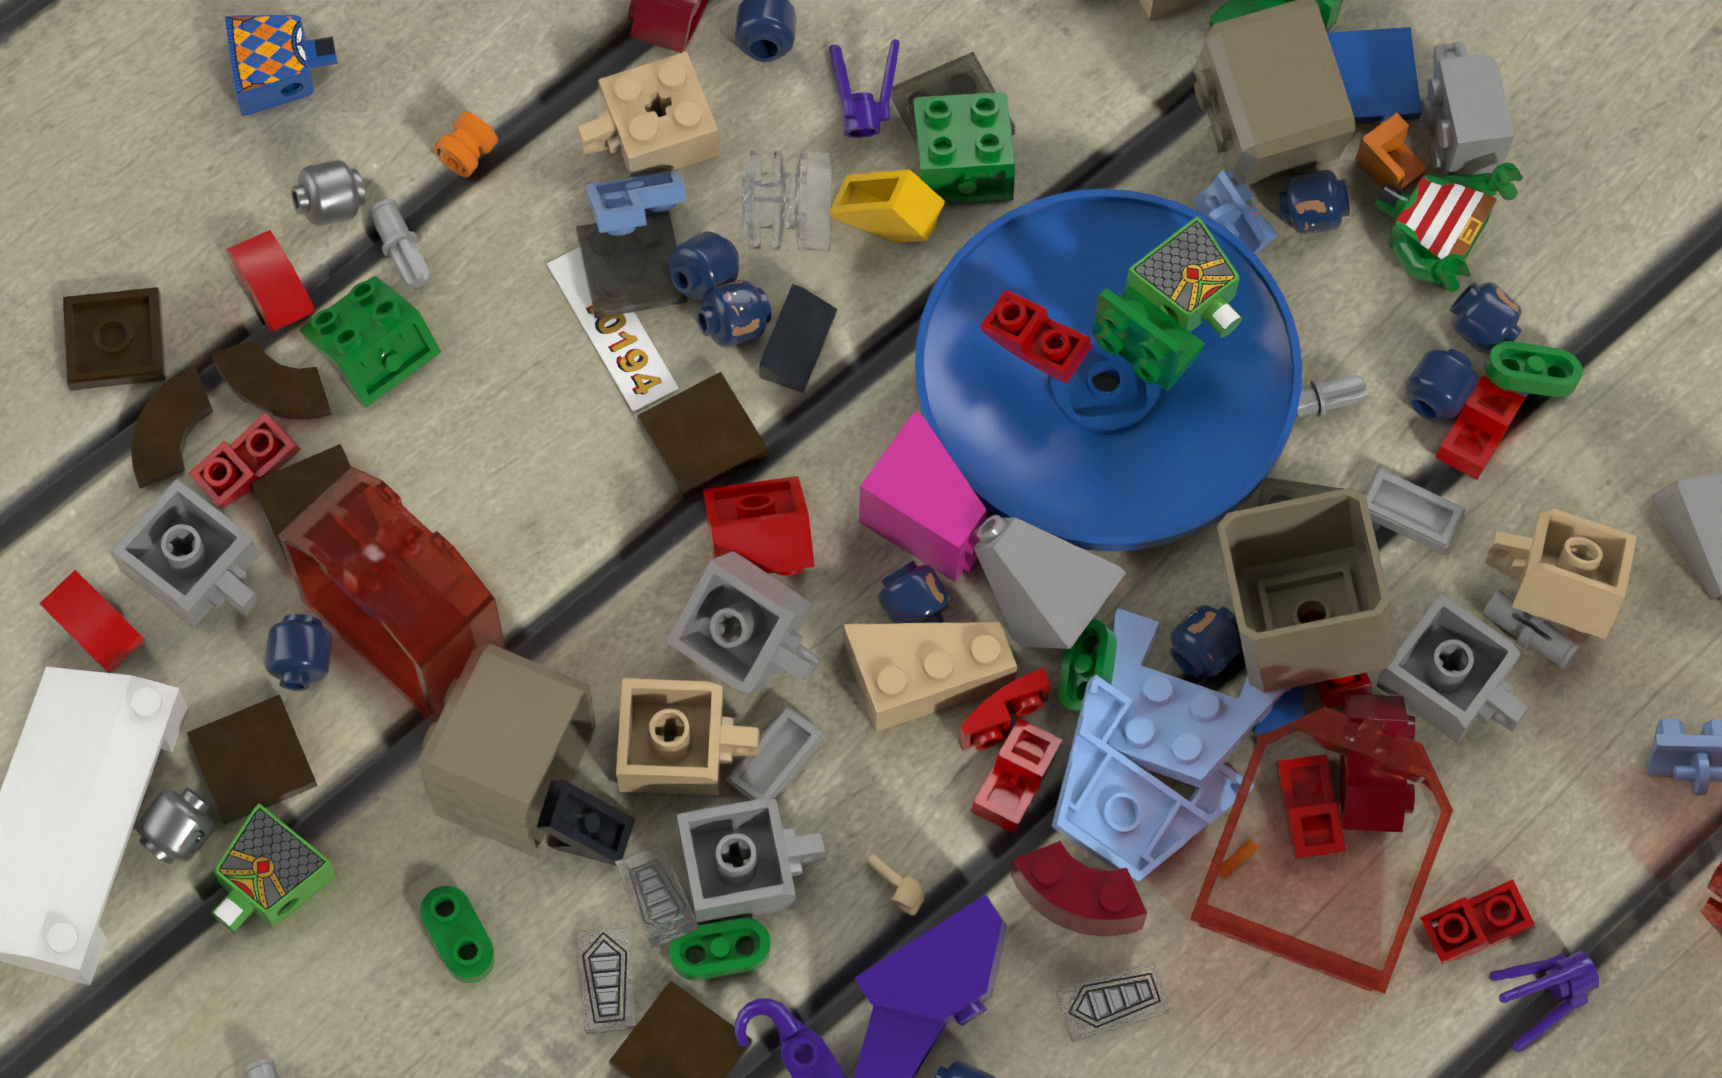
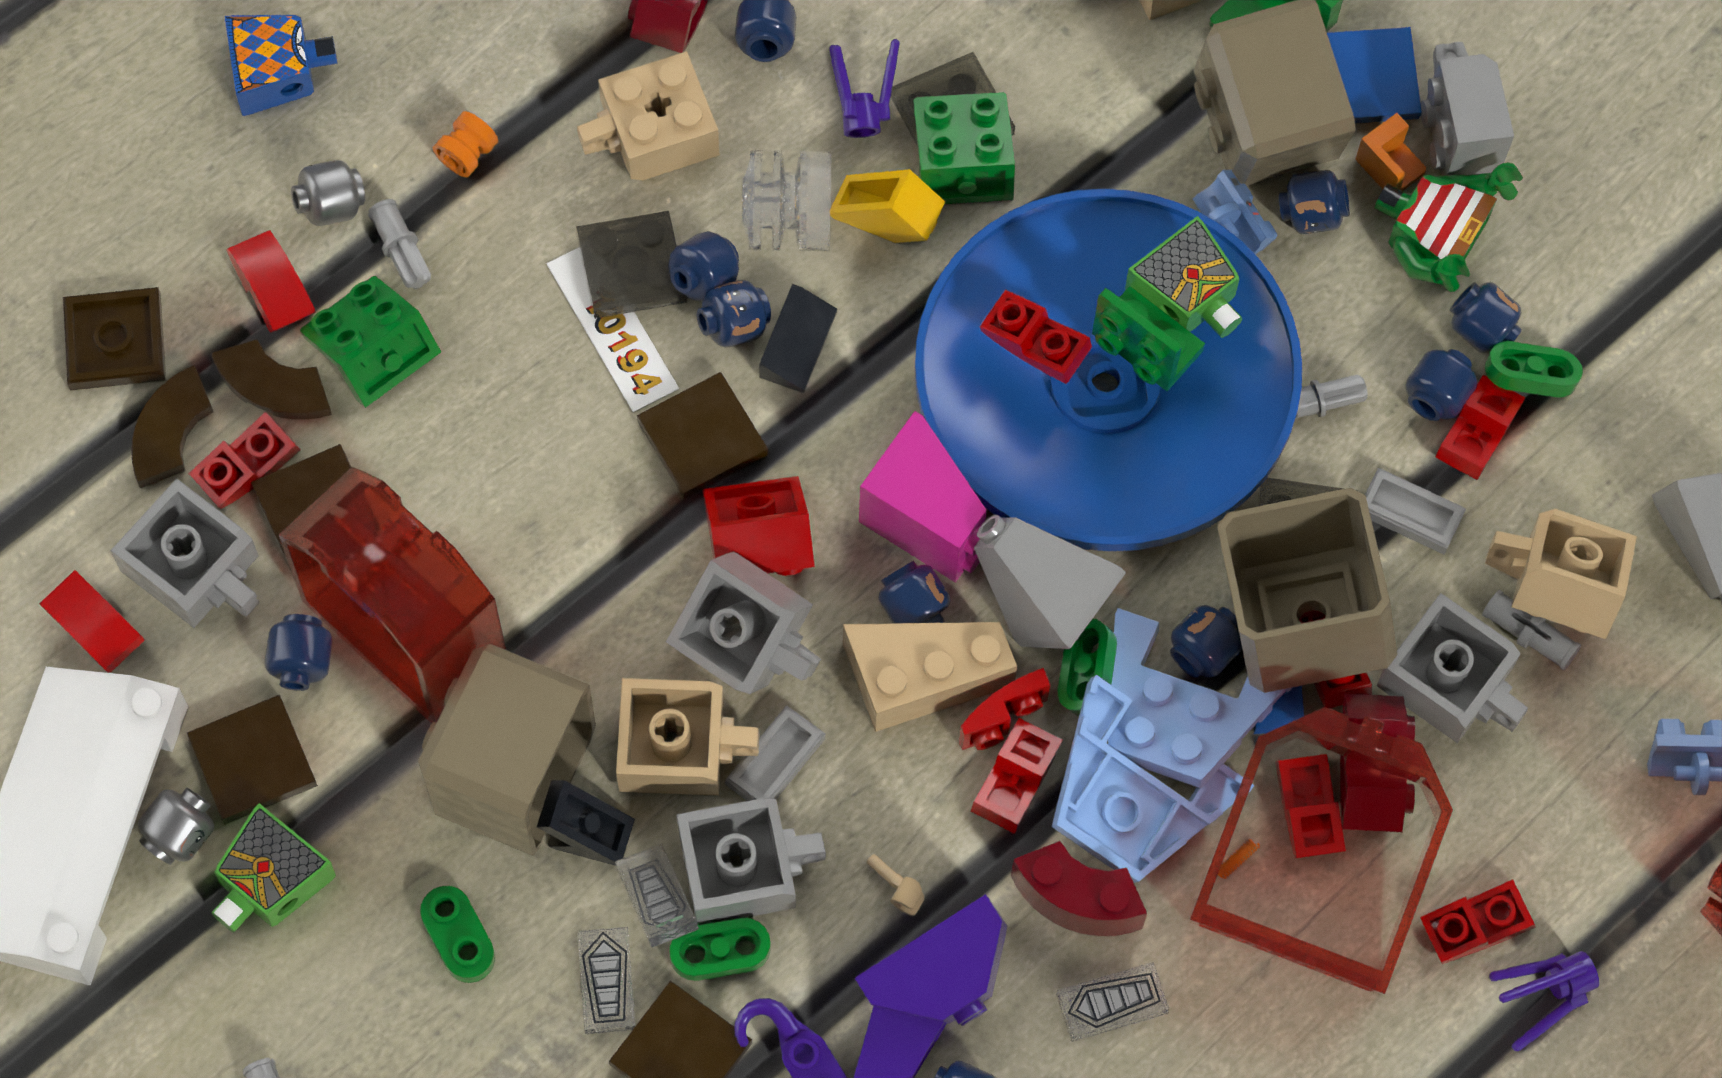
(621, 202): medium blue plate -> none

